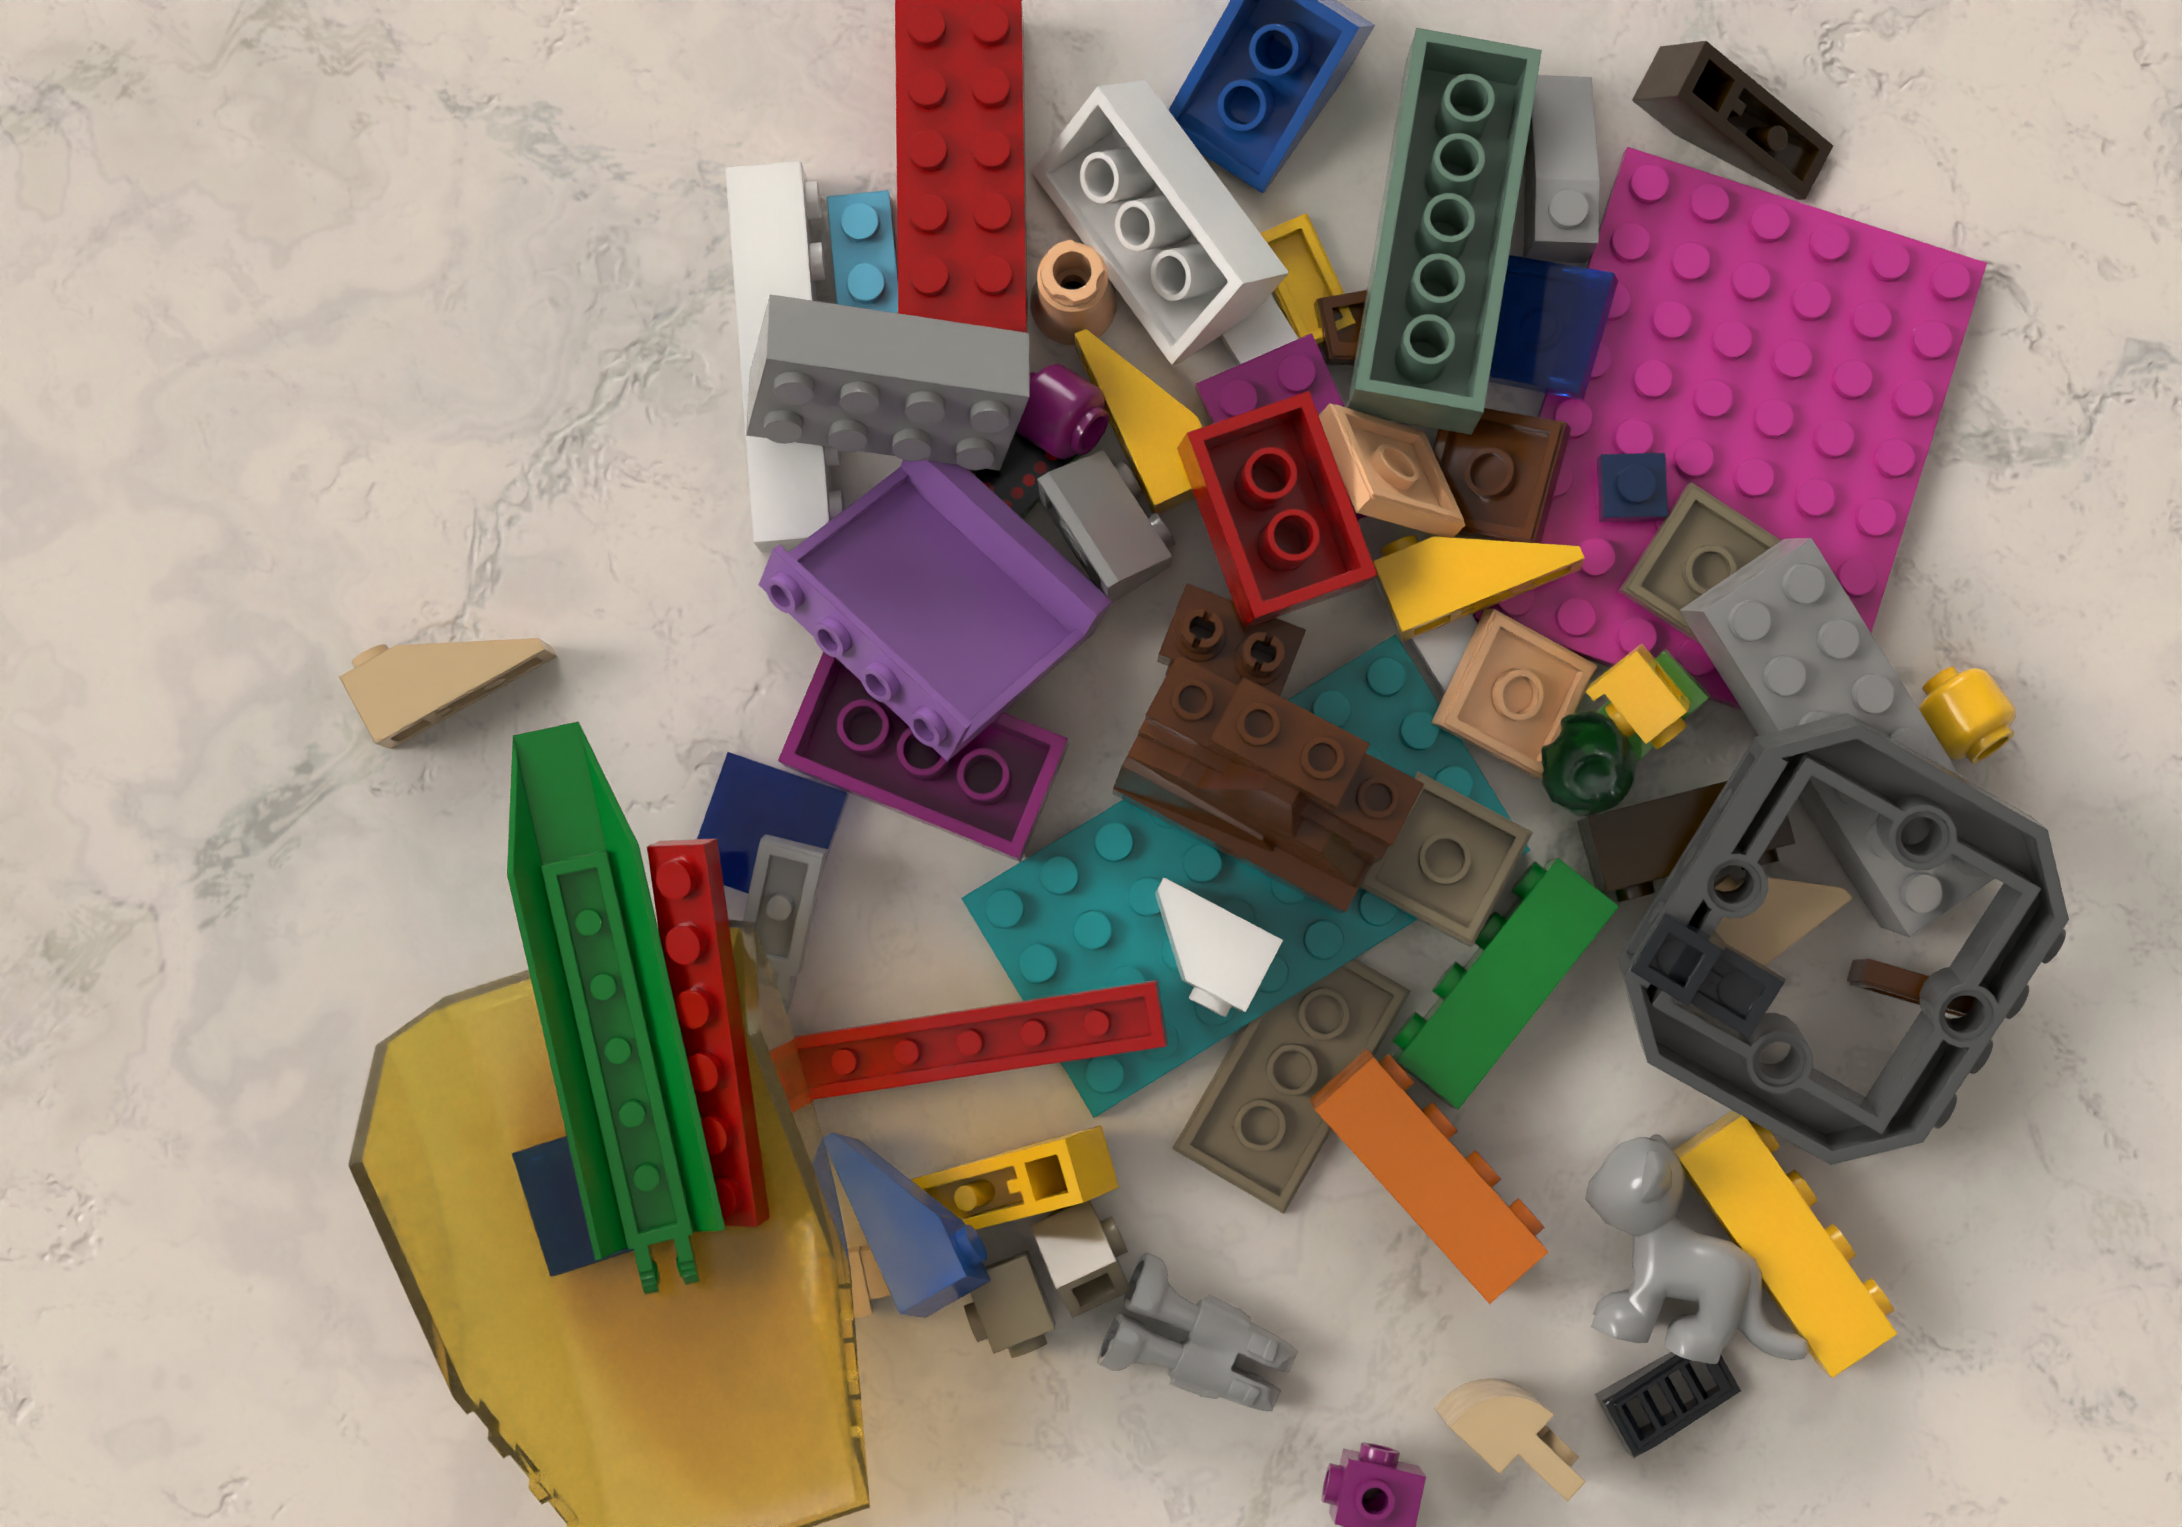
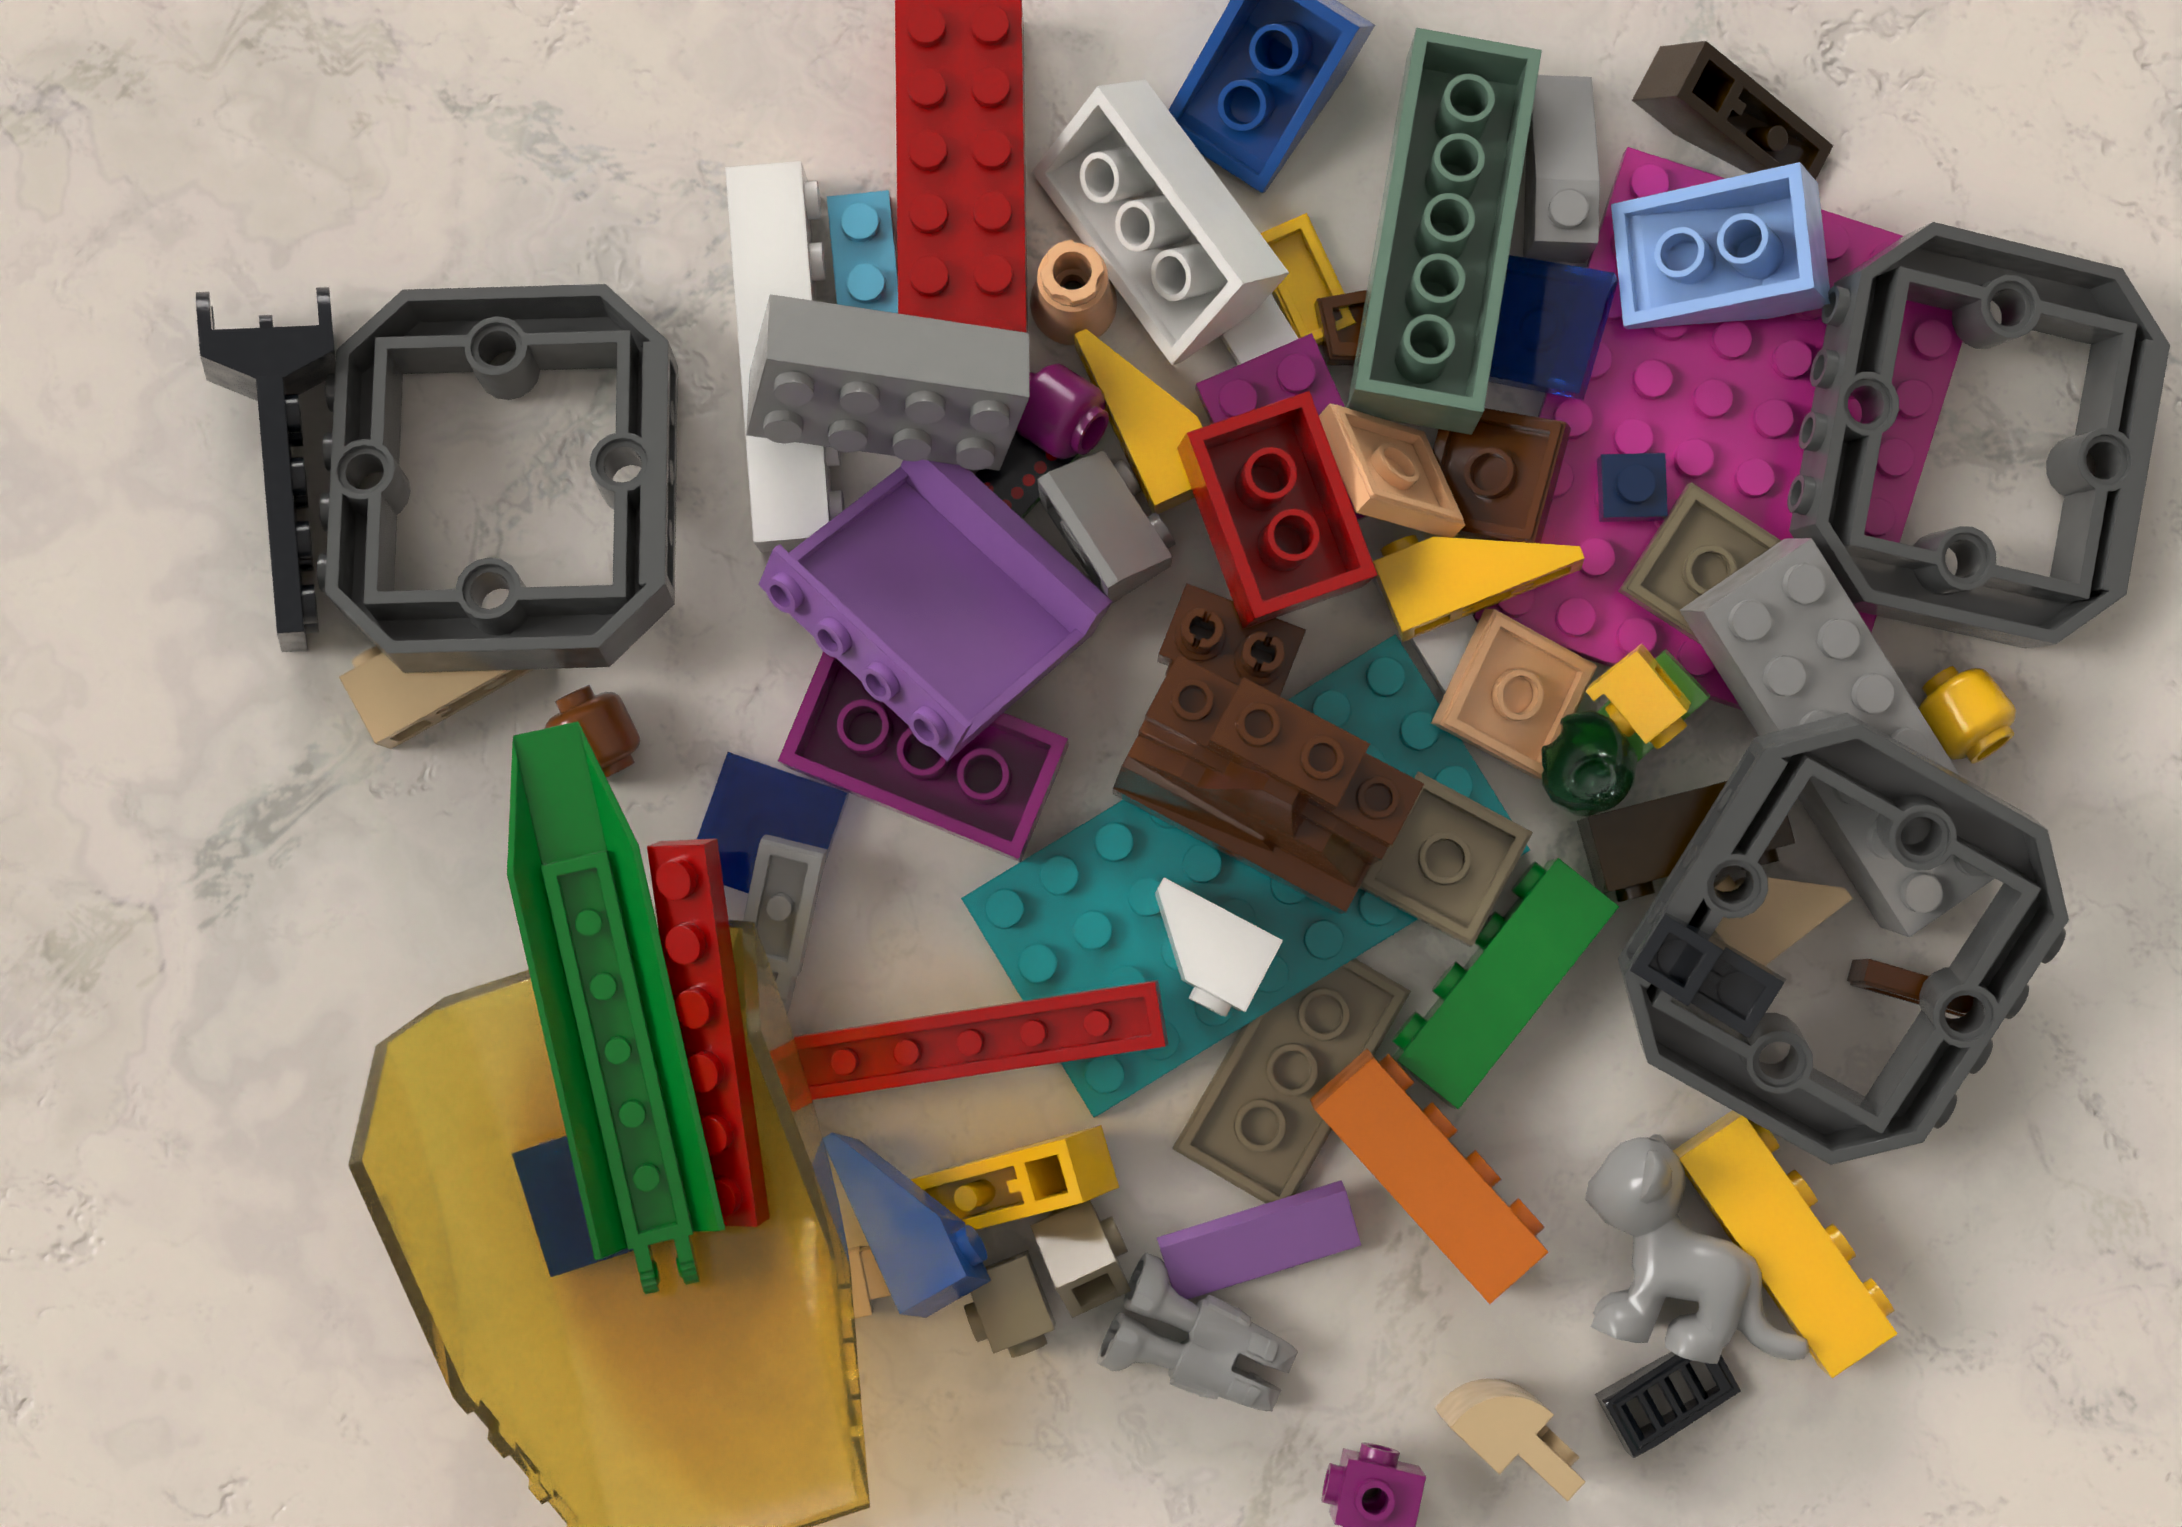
(274, 369): none -> black hinge
(463, 333): none -> dark grey panel
(604, 724): none -> dark orange head
(1259, 1241): none -> medium lavender tile
(1722, 251): none -> light blue slope
(2114, 424): none -> dark grey panel

